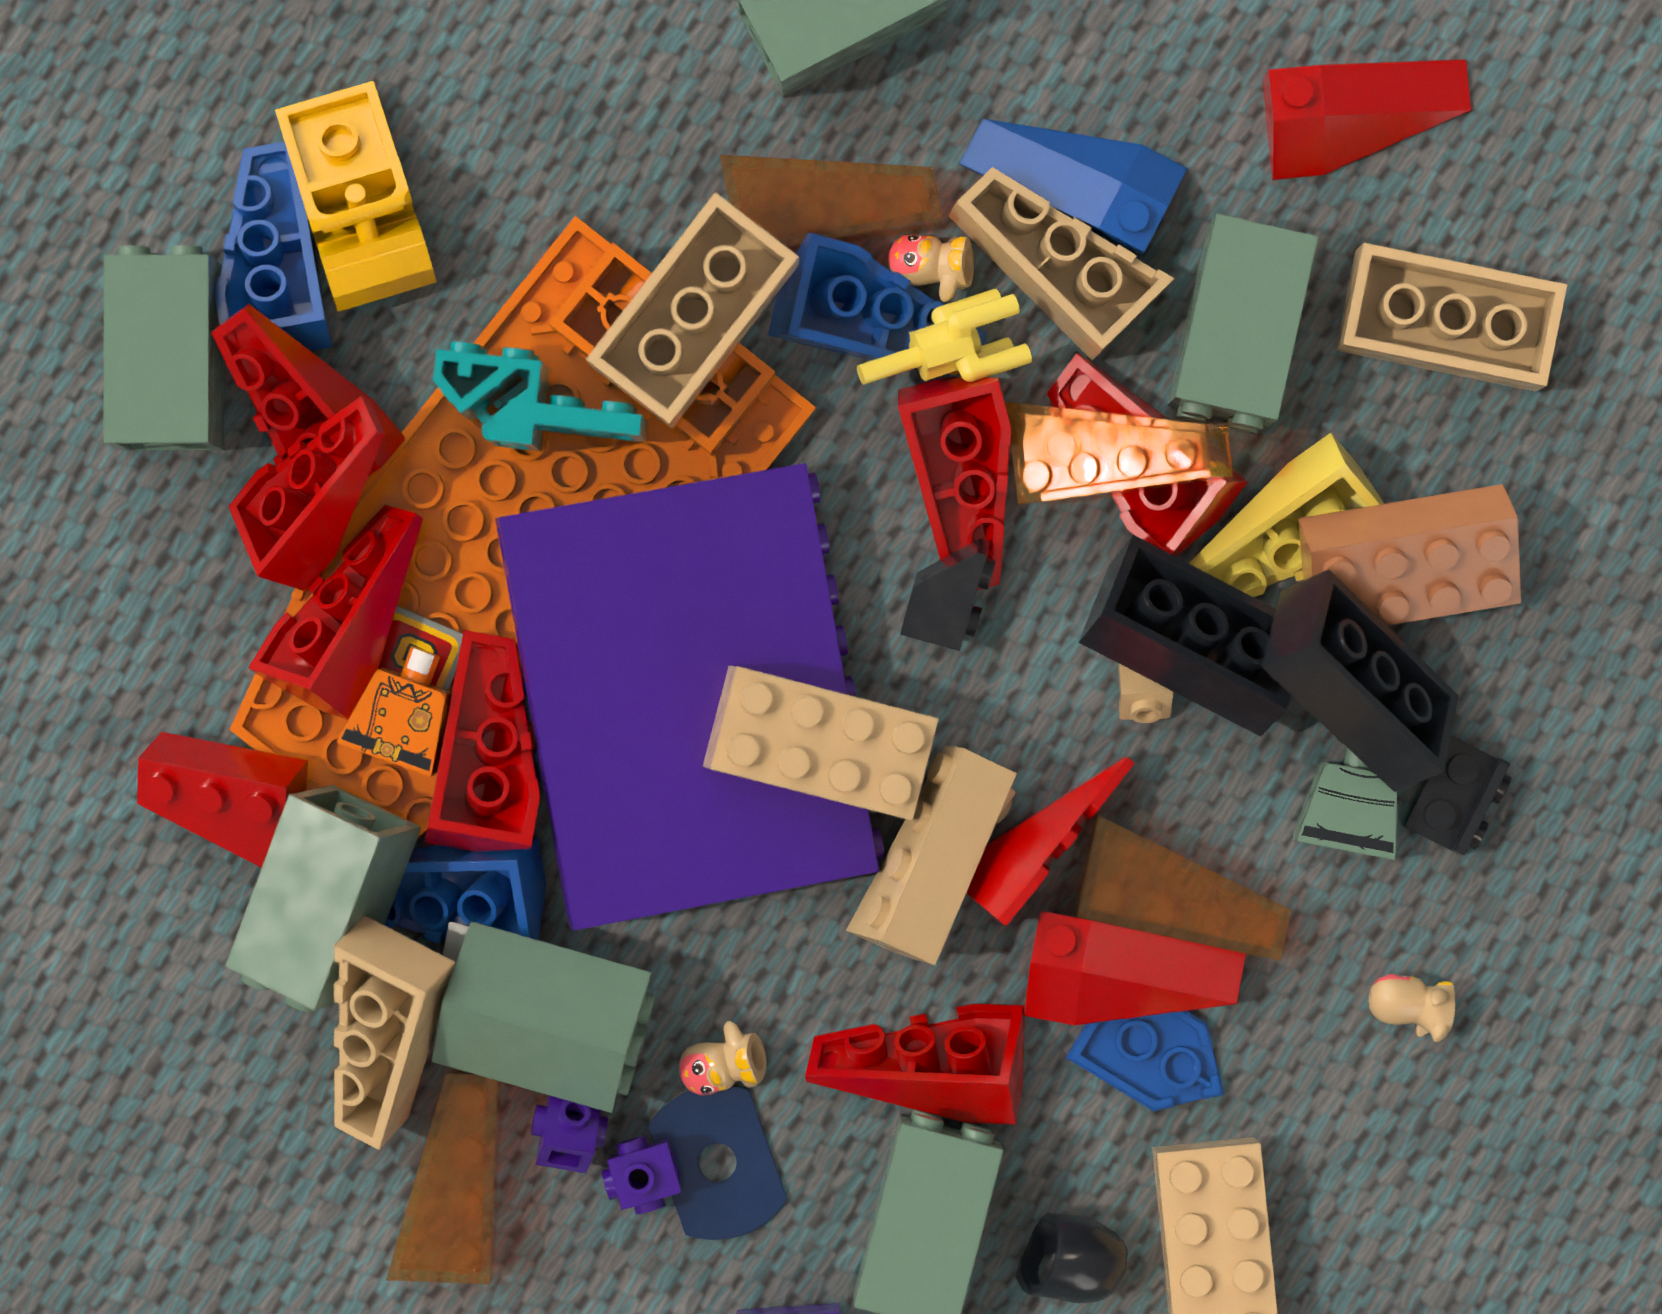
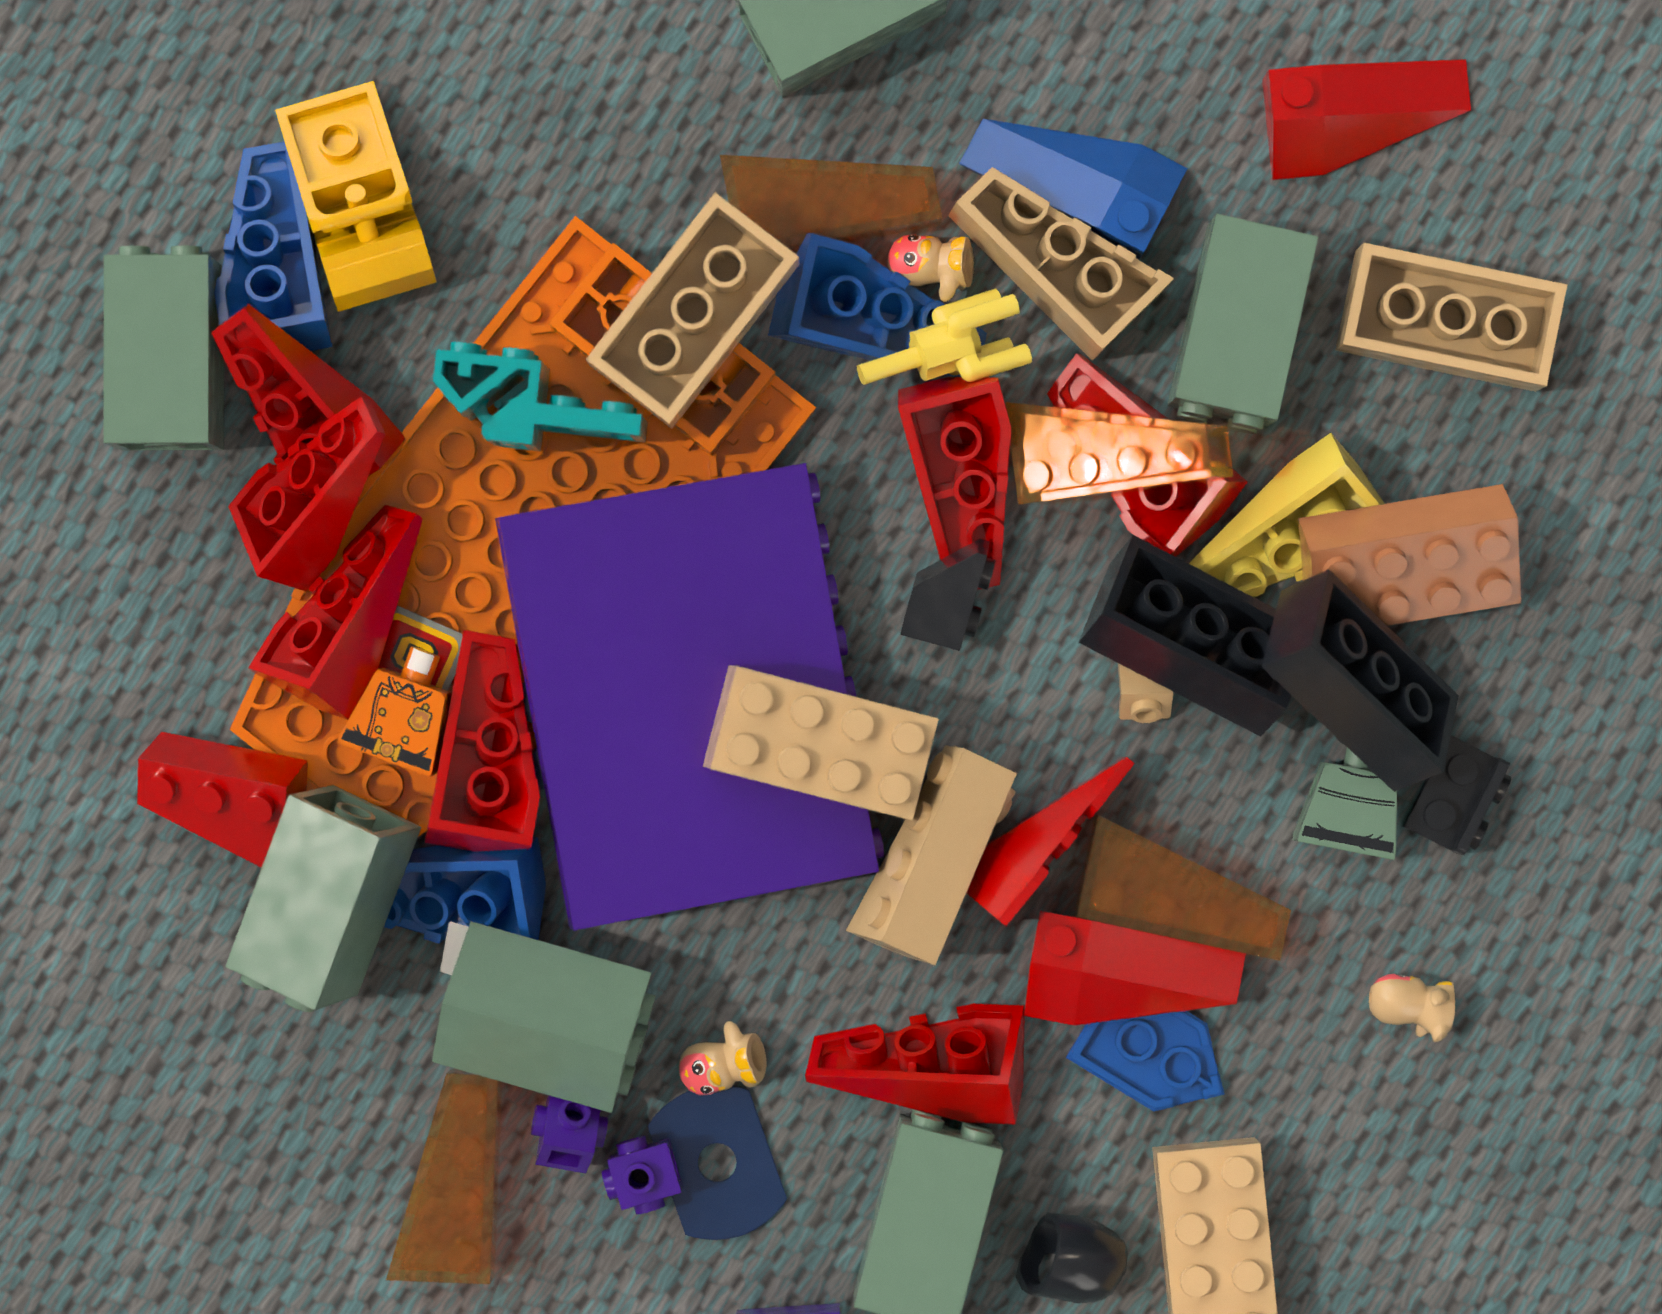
(387, 1018): tan wedge -> none

